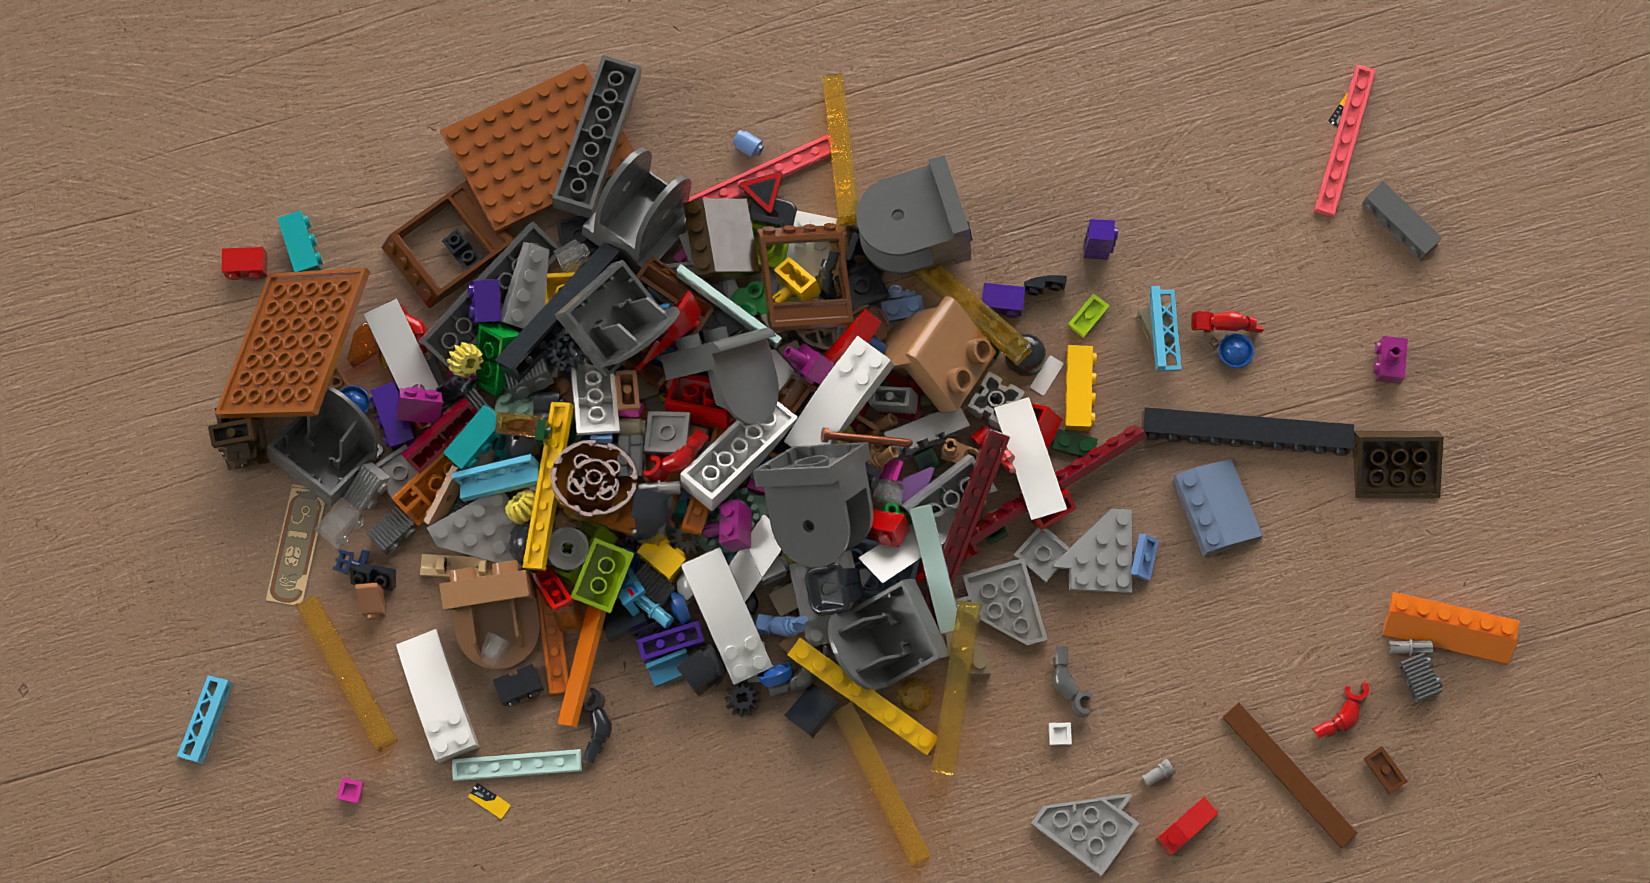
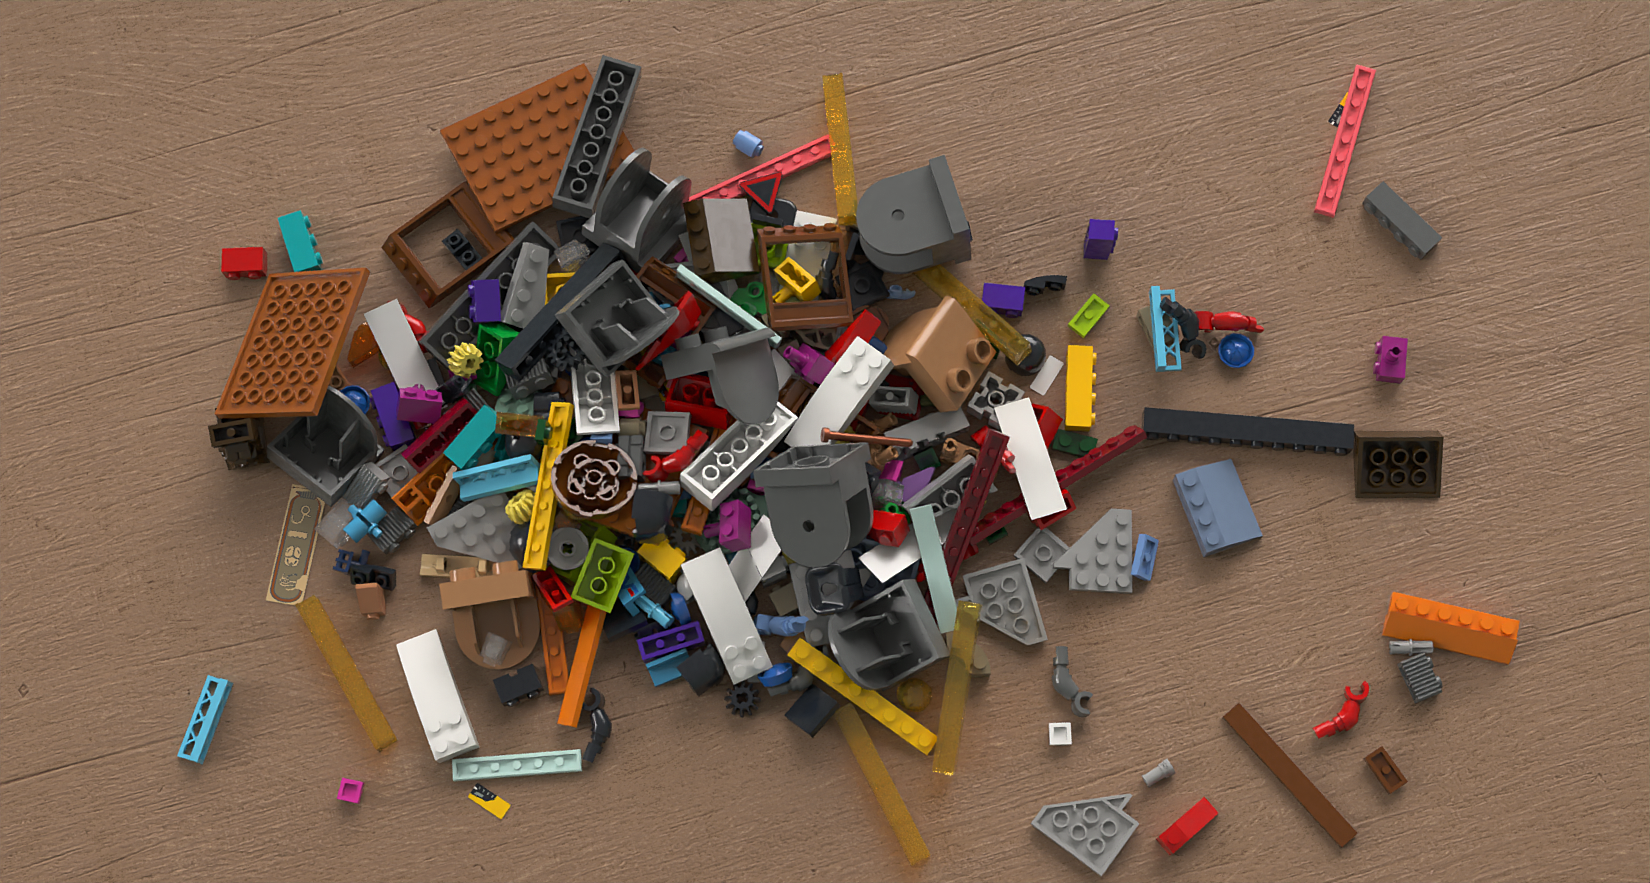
(365, 521): none -> dark azure pin
(902, 308): medium blue plate -> none
(1189, 326): none -> black piece

